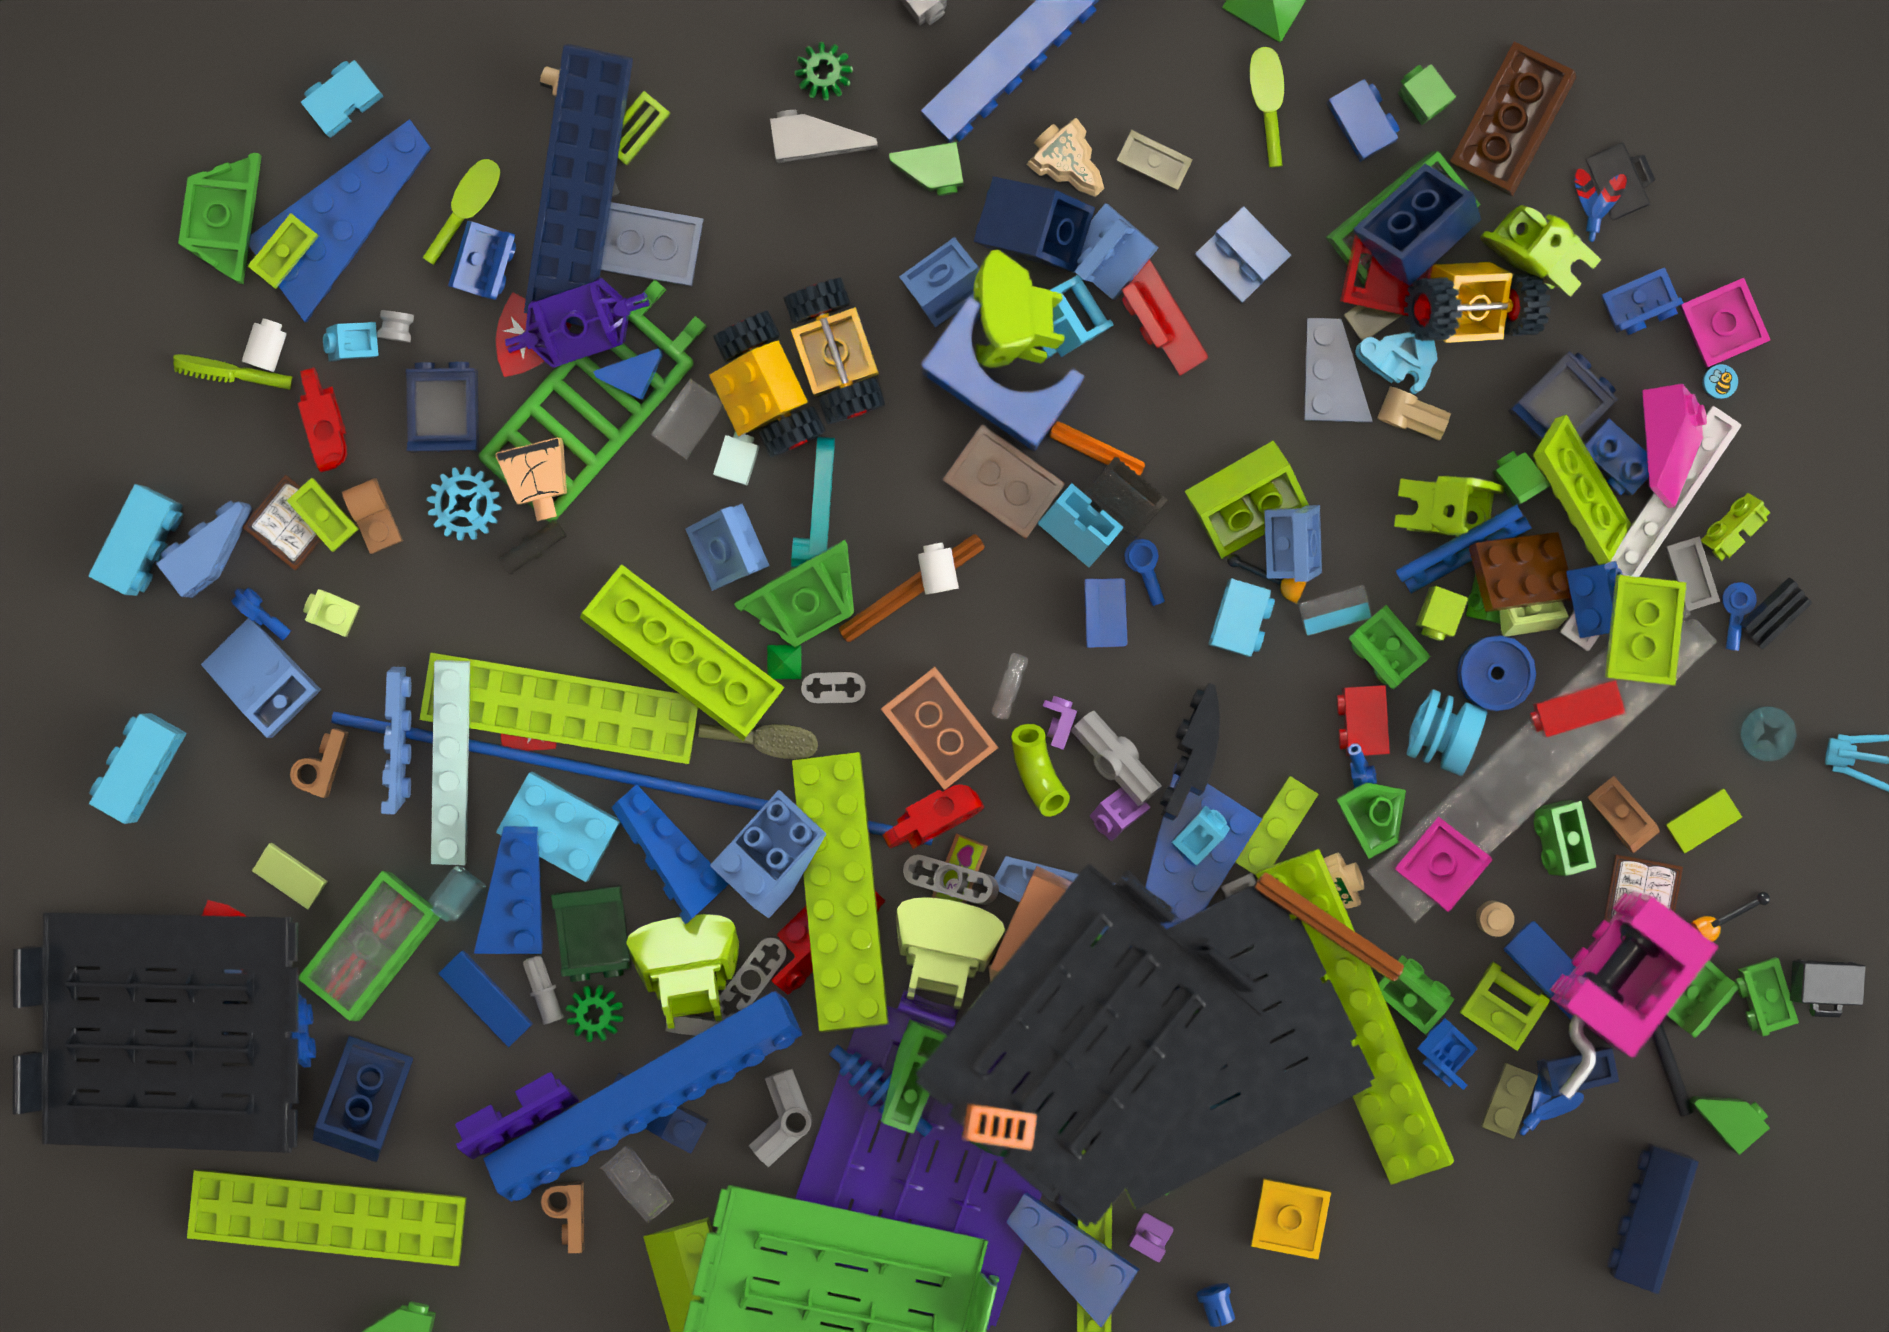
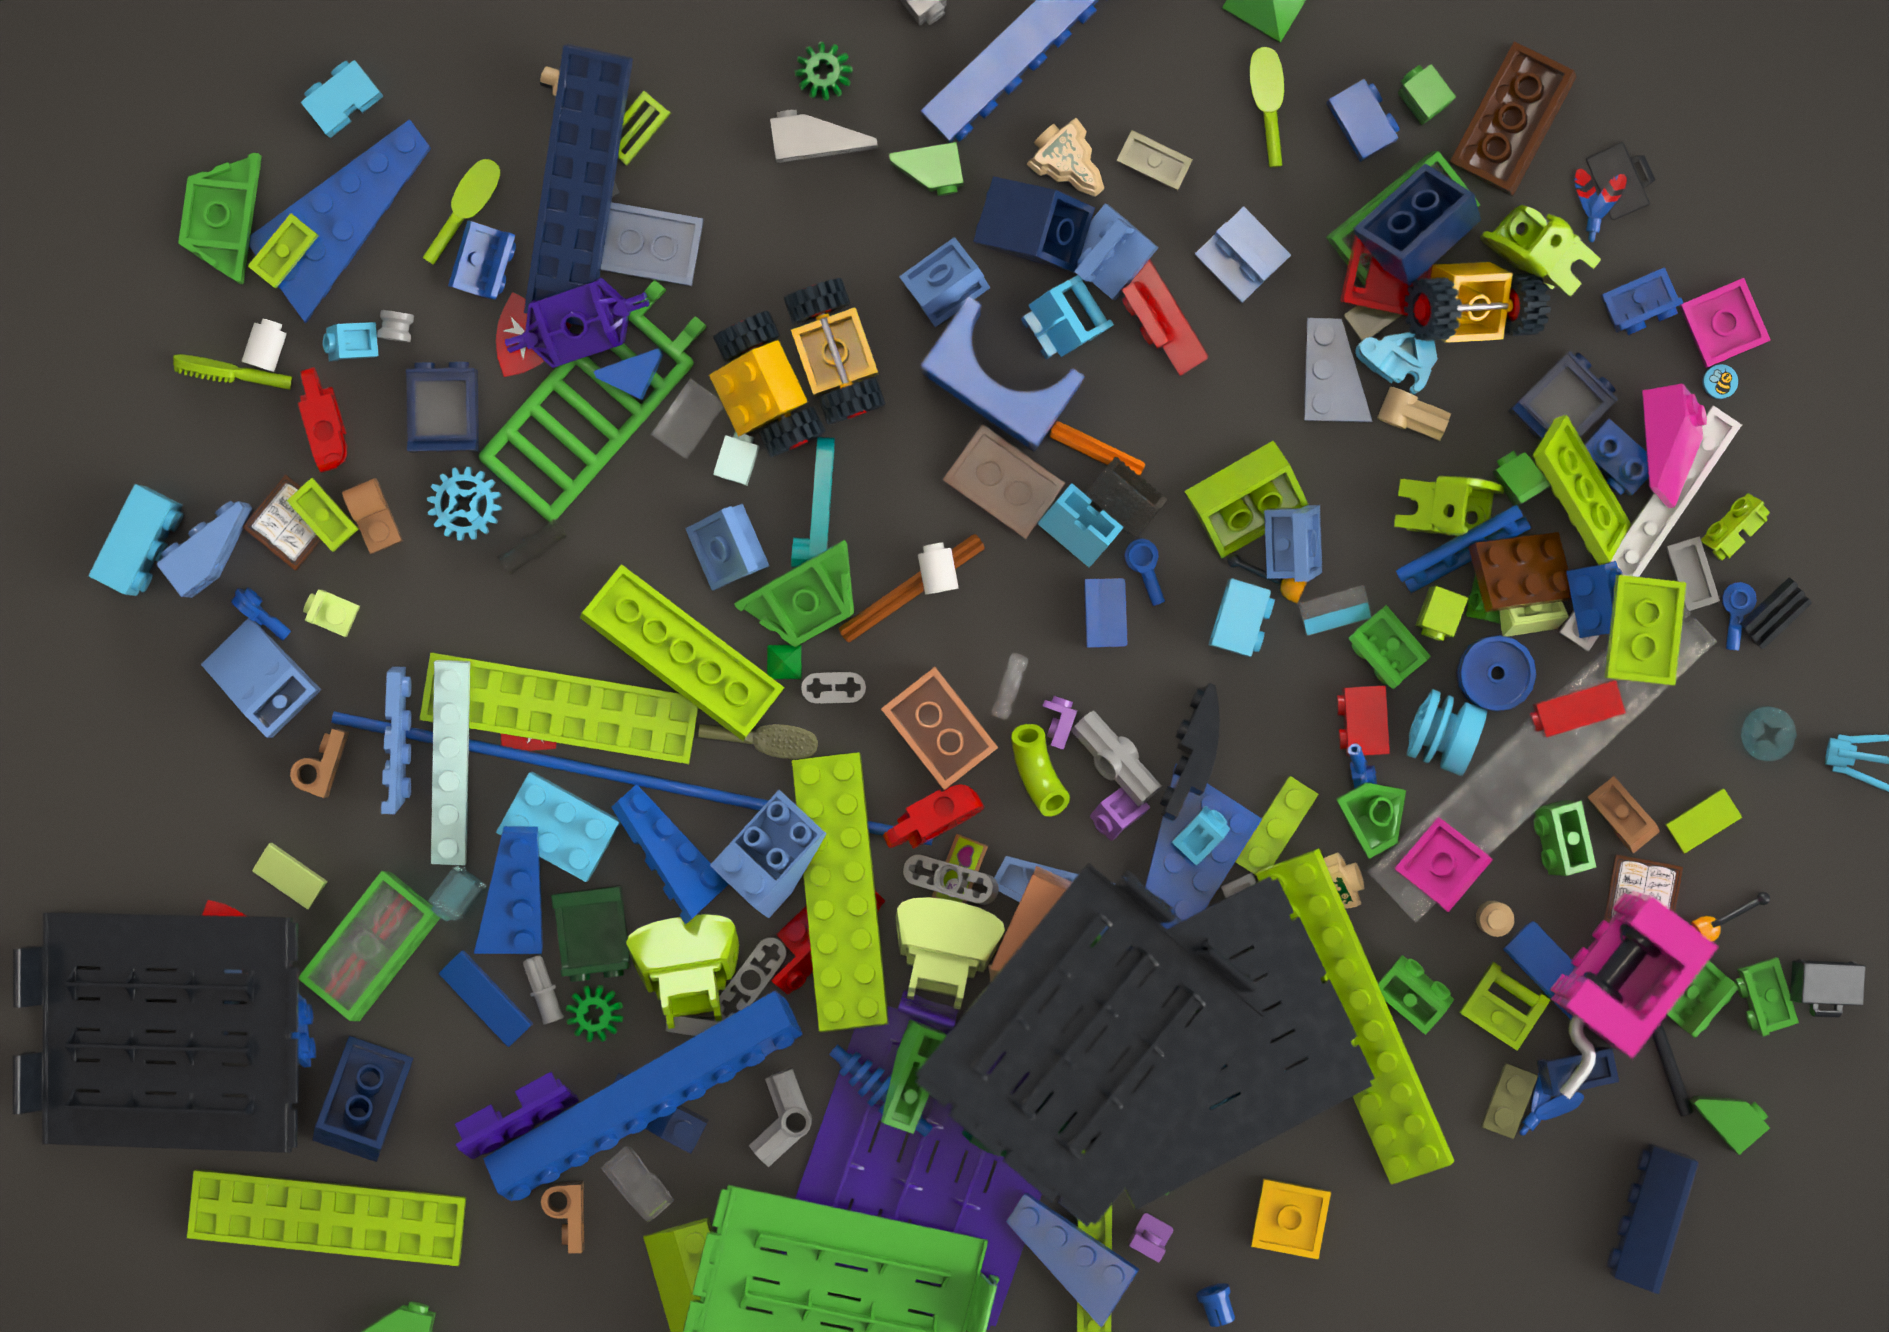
(136, 767): medium azure brick -> none
(536, 474): light nougat torso -> none
(972, 1124): slope -> none
(1013, 313): lime piece -> none
(1329, 927): dark orange axle -> none
(1447, 1052): blue bracket -> none

